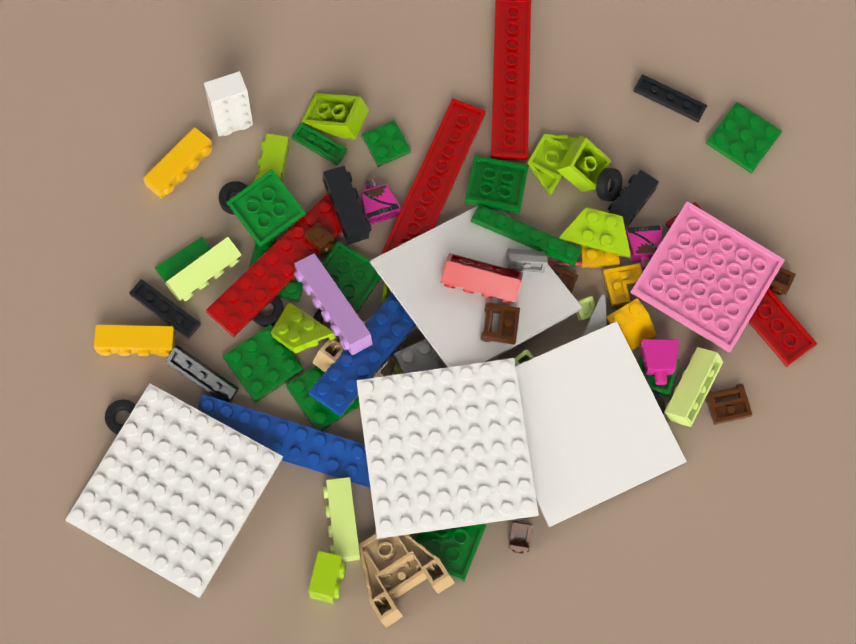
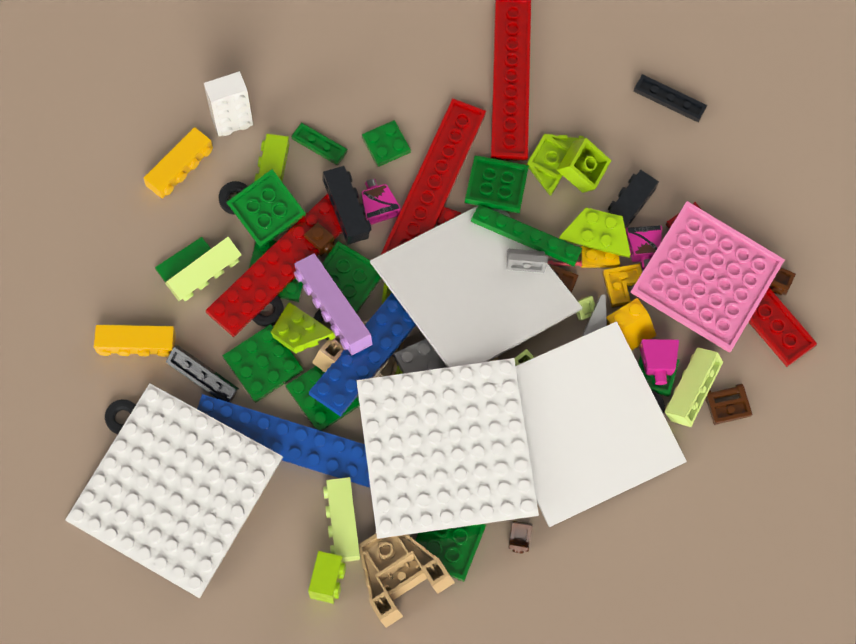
(165, 309): black plate -> none
(336, 114): lime slope -> none
(446, 215): none -> red plate
(481, 278): slope -> none
(507, 323): reddish brown plate -> none
(602, 184): black tyre -> none
(743, 137): green plate -> none

